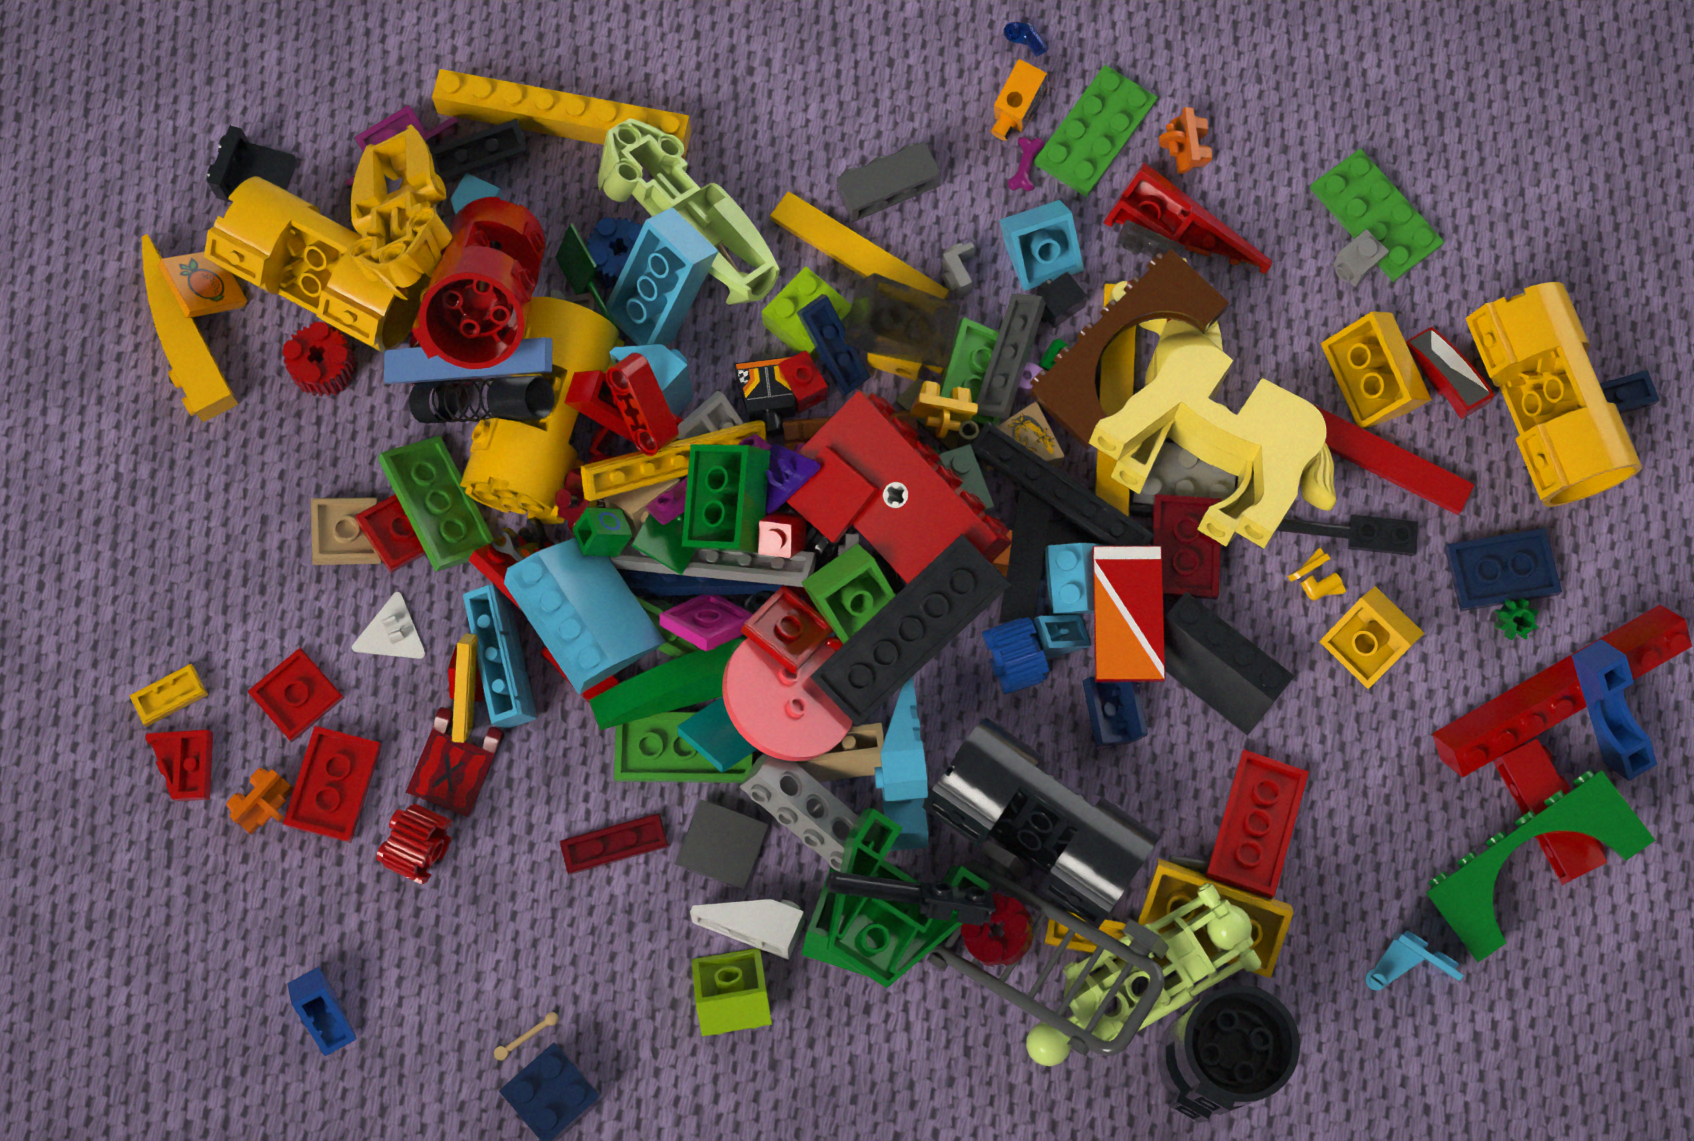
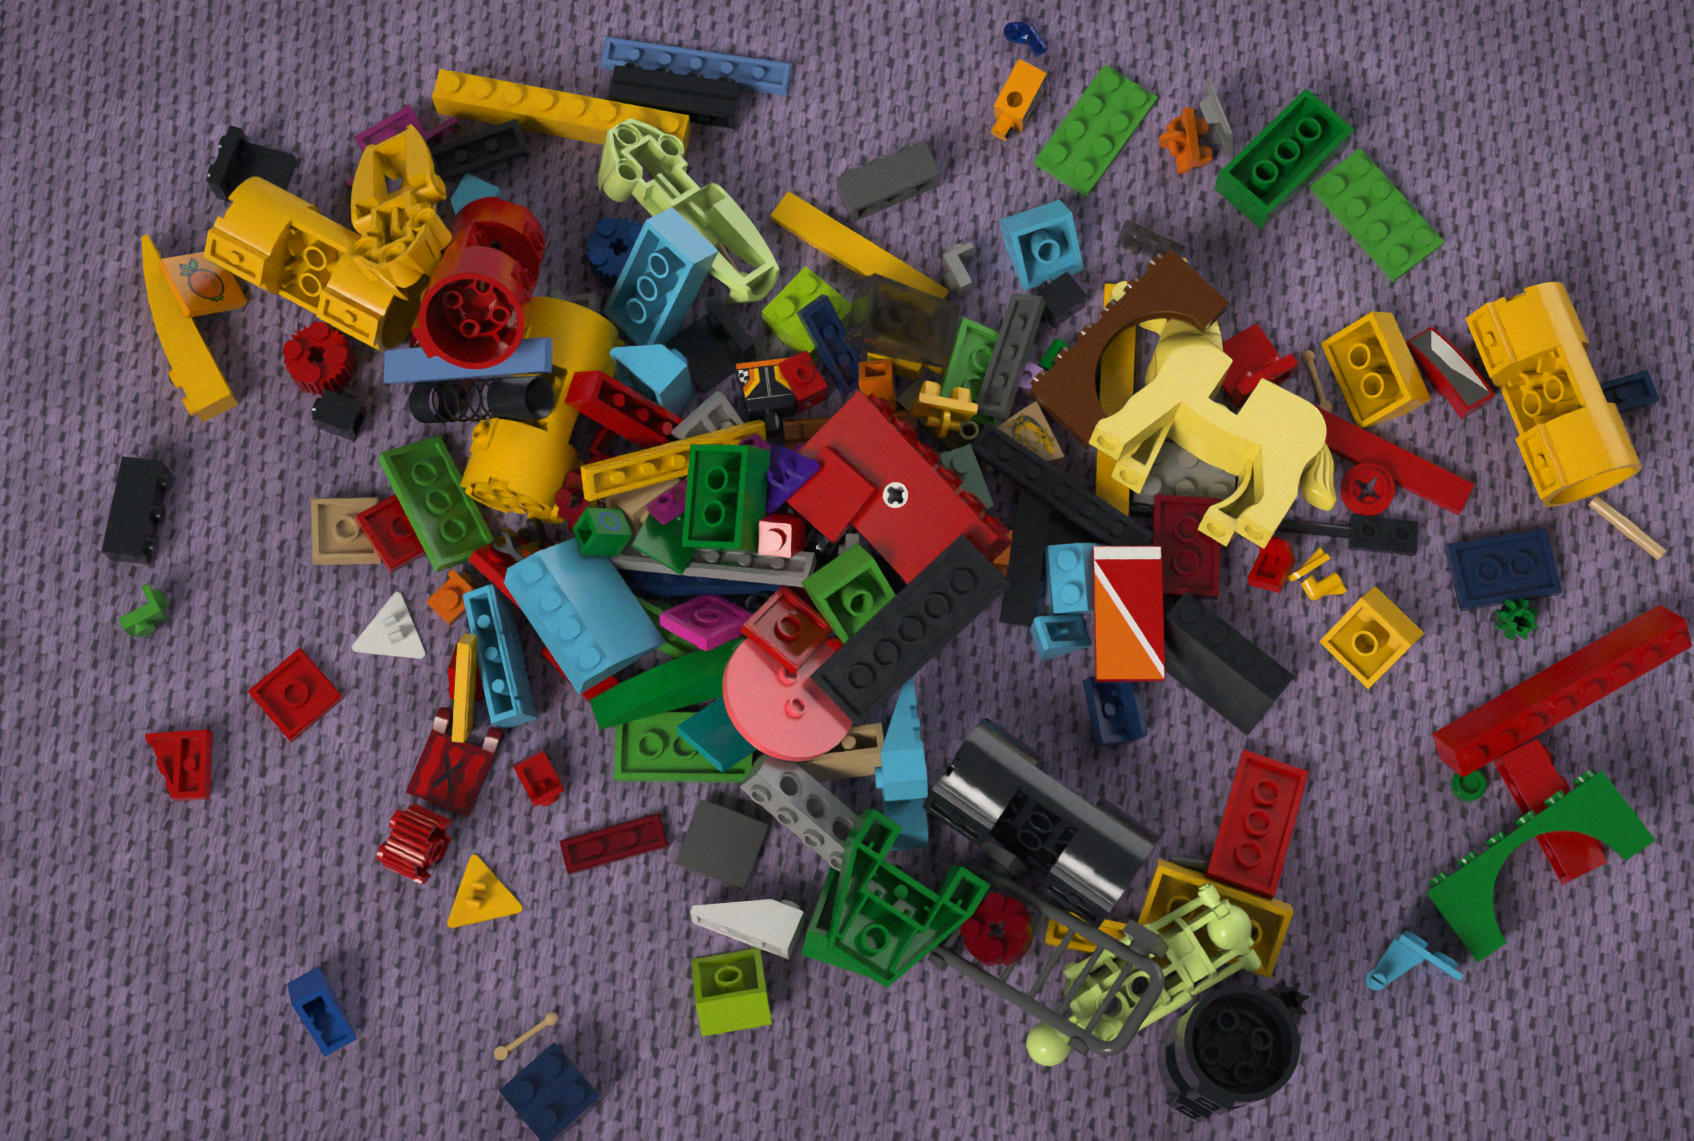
(137, 510): none -> black brick
(146, 618): none -> bright green bracket
(168, 695): yellow plate -> none
(261, 802): orange hips -> none
(332, 784): red plate -> none
(339, 414): none -> black brick
(449, 600): none -> orange bracket
(481, 897): none -> yellow piece
(539, 778): none -> red bracket
(579, 267): green piece -> none
(642, 404): red beam -> none
(691, 94): none -> black brick
(713, 346): none -> black bracket
(752, 73): none -> medium blue tile
(874, 887): black axle -> none
(878, 378): none -> orange brick
(941, 898): black hinge -> none
(1015, 655): blue brick -> none
(1022, 178): magenta piece -> none
(1168, 211): red wedge -> none
(1218, 127): none -> light grey piece
(1253, 360): none -> red bracket
(1272, 565): none -> red bracket
(1283, 158): none -> green brick
(1296, 1000): none -> black gear
(1308, 357): none -> tan hinge
(1359, 258): light grey bracket -> none
(1383, 488): none -> red gear
(1469, 787): none -> green tile
(1603, 677): blue arch -> none
(1627, 527): none -> tan piece

